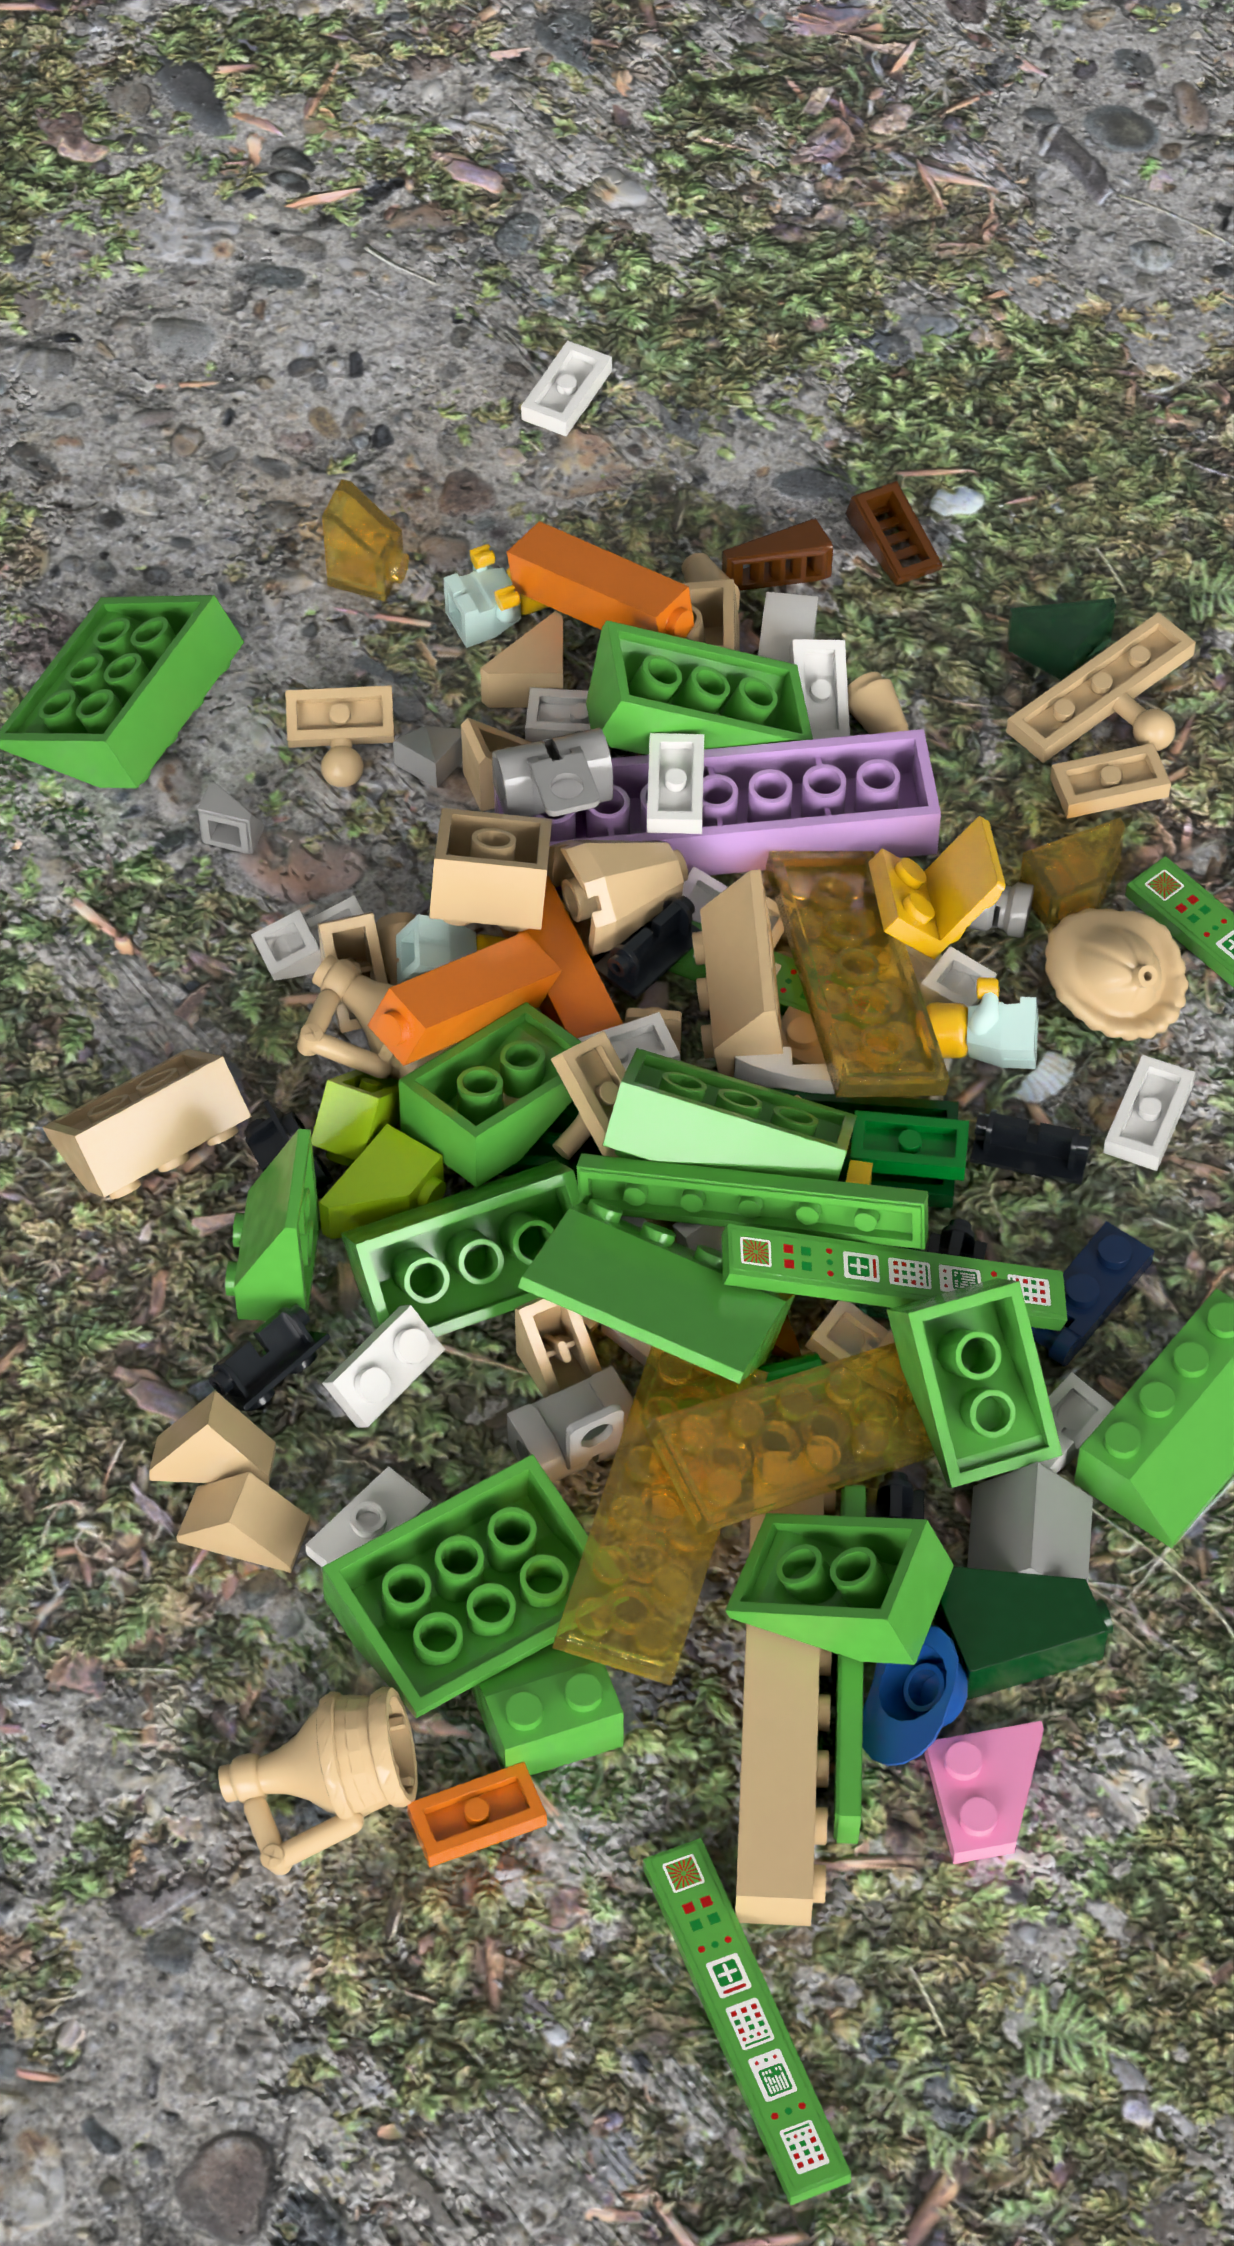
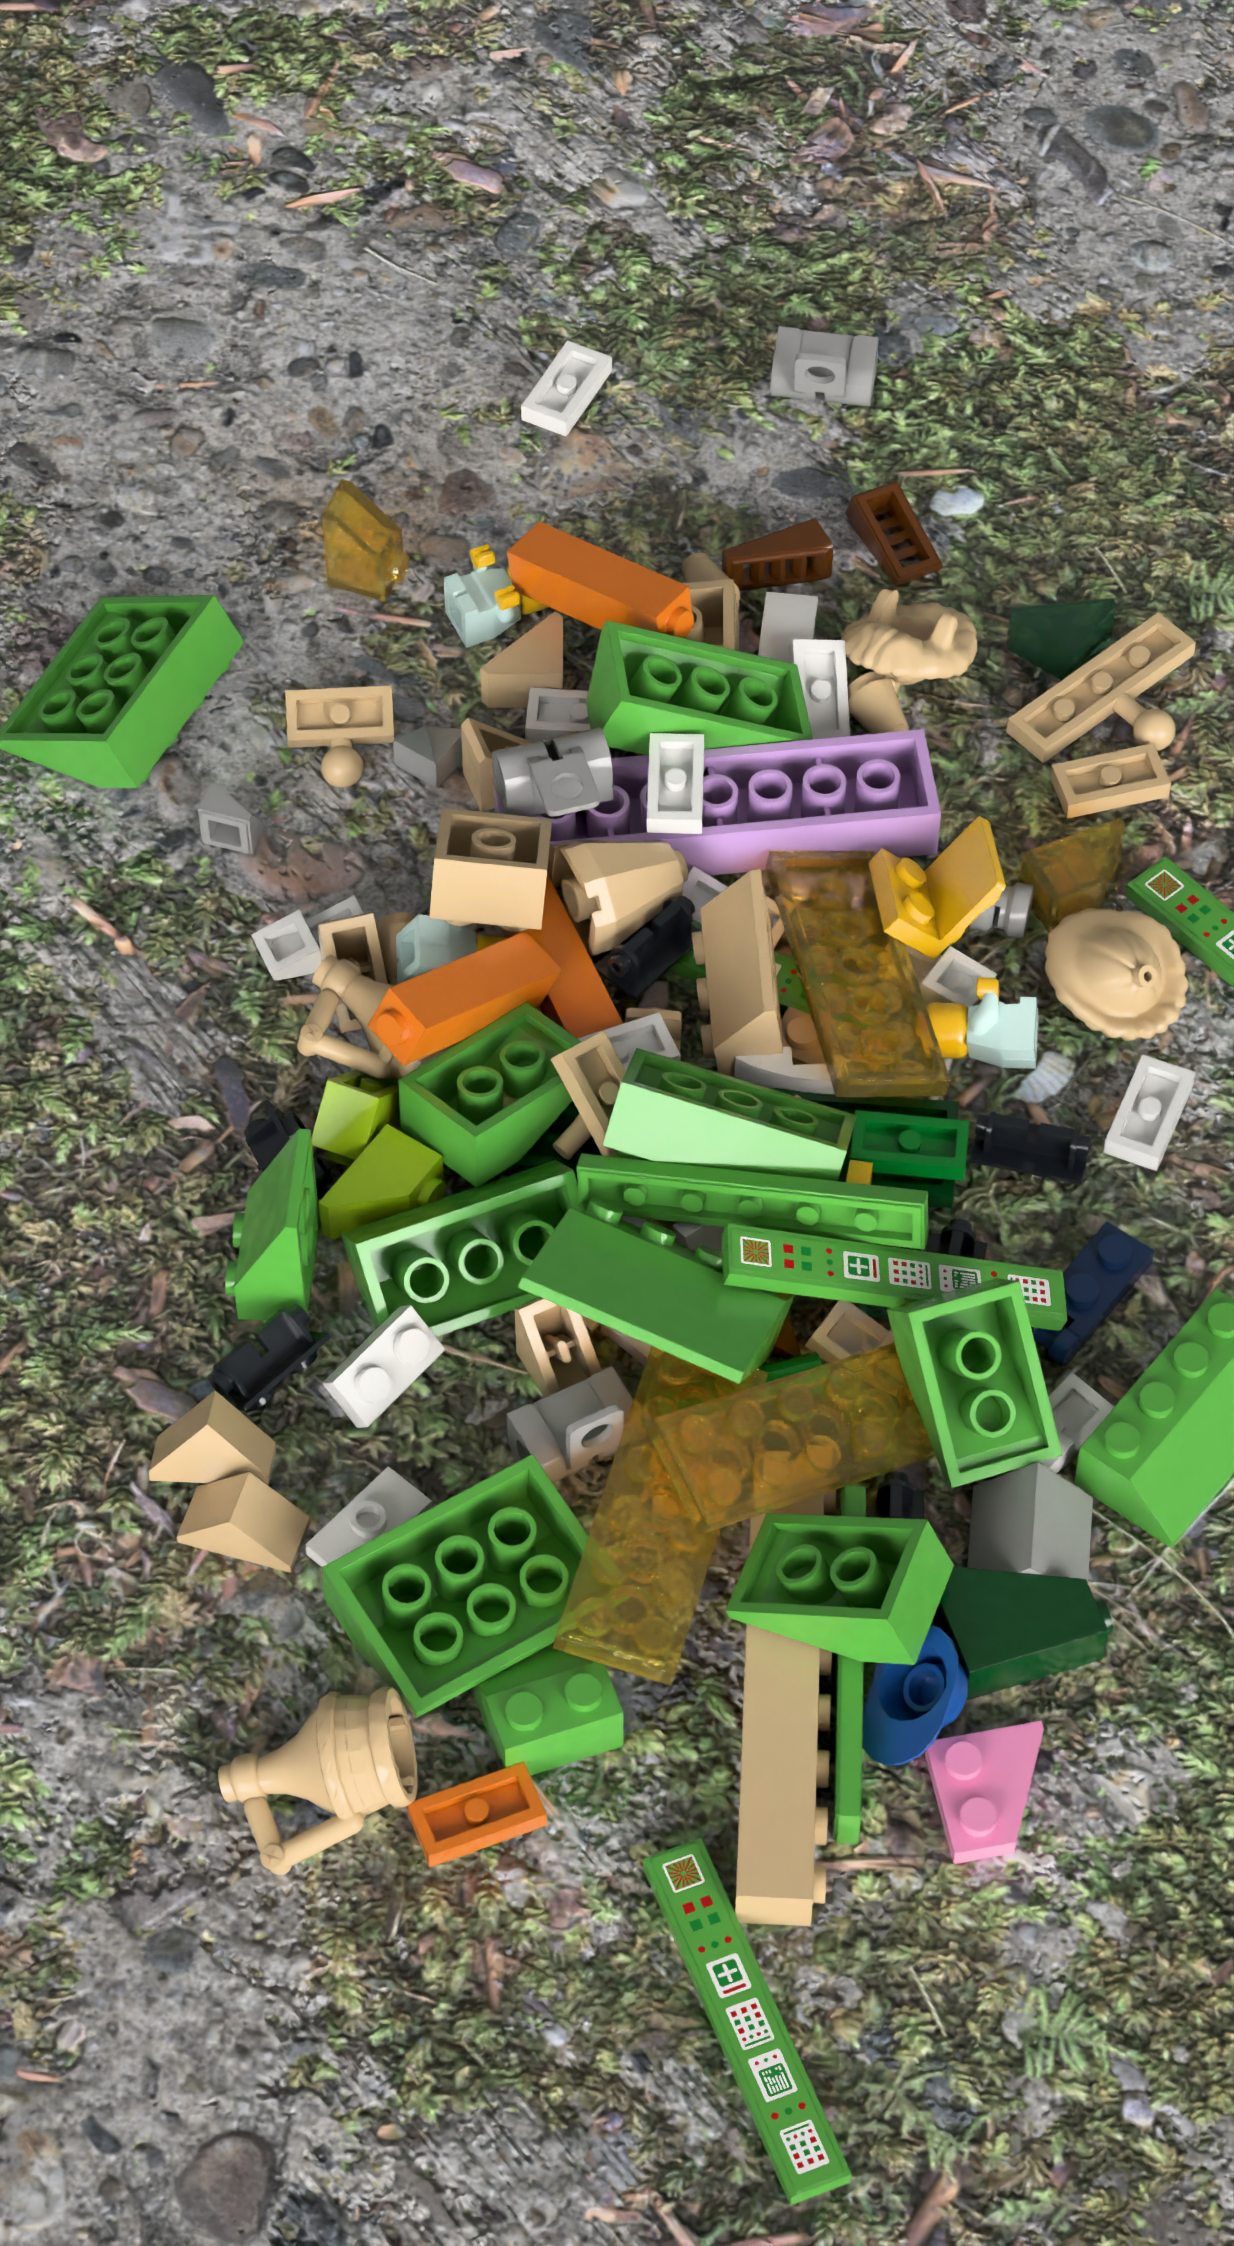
(149, 1122): tan slope -> none
(824, 366): none -> light grey piece
(911, 640): none -> tan piece

